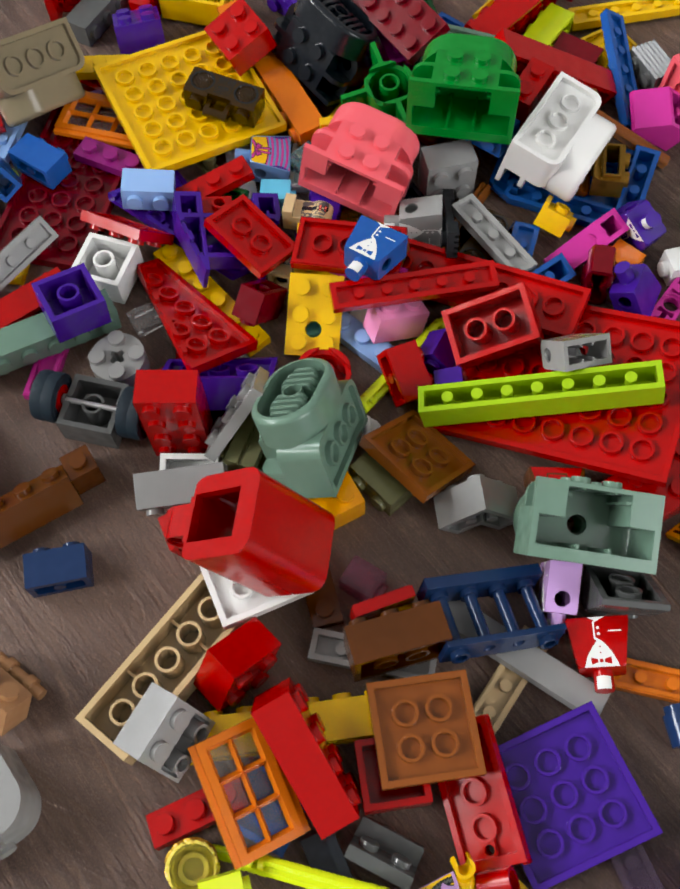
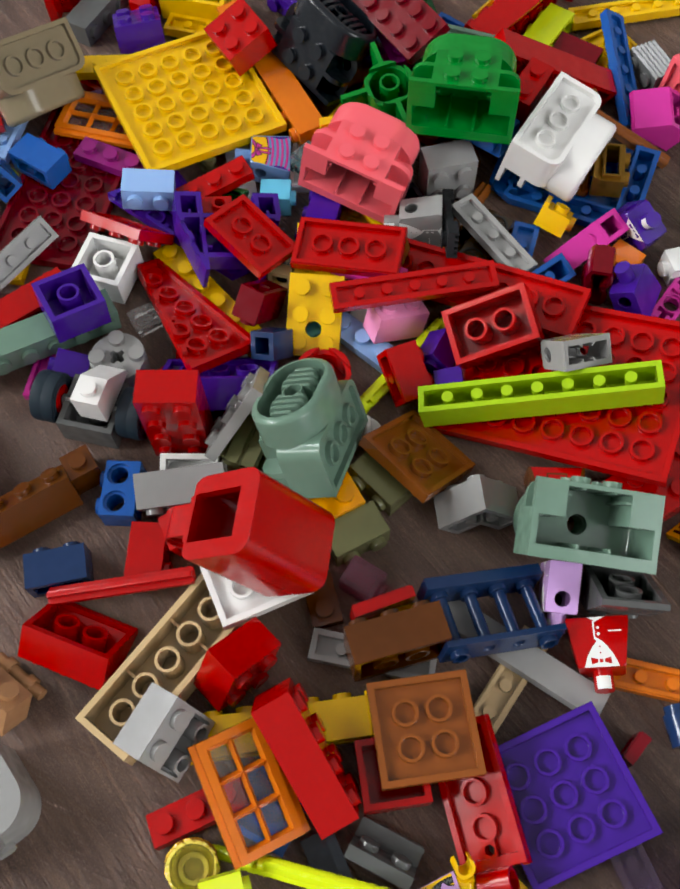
(69, 362): none -> dark purple brick
(76, 642): none -> red slope
(98, 391): none -> white slope
(116, 493): none -> blue brick
(121, 585): none -> red axle
(146, 549): none -> red brick
(184, 25): none -> yellow plate
(224, 97): dark brown piece -> none
(271, 343): none -> dark blue brick
(295, 208): tan leg -> none
(358, 533): none -> olive brick
(373, 250): blue torso -> none
(634, 748): none -> dark red tile

